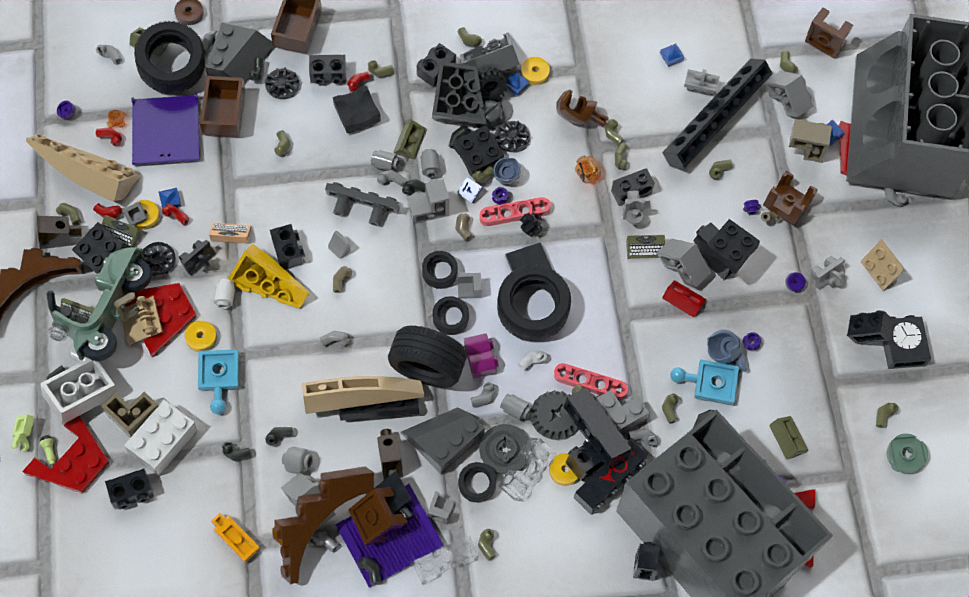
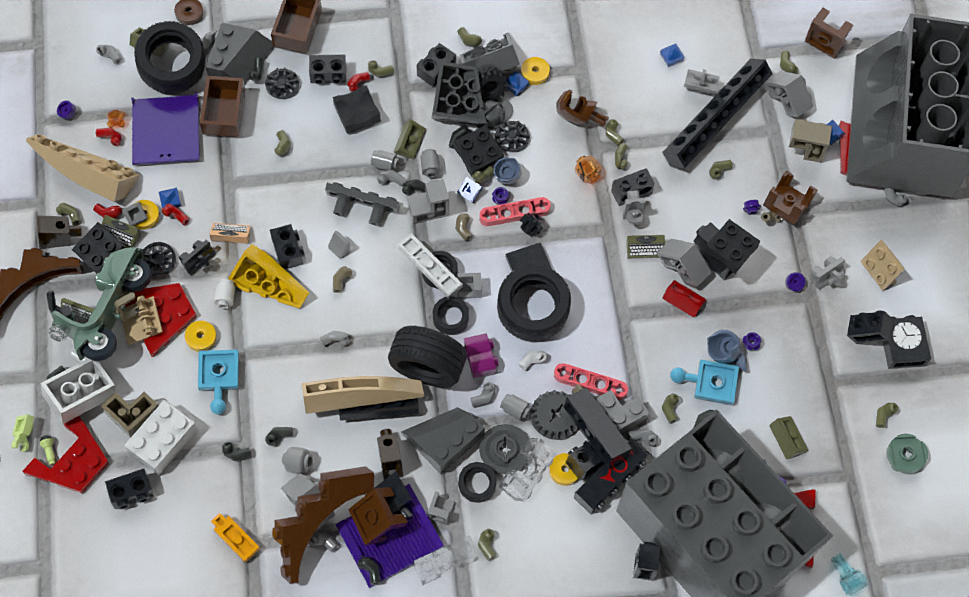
(429, 265): none -> white plate
(851, 580): none -> clear light blue pin

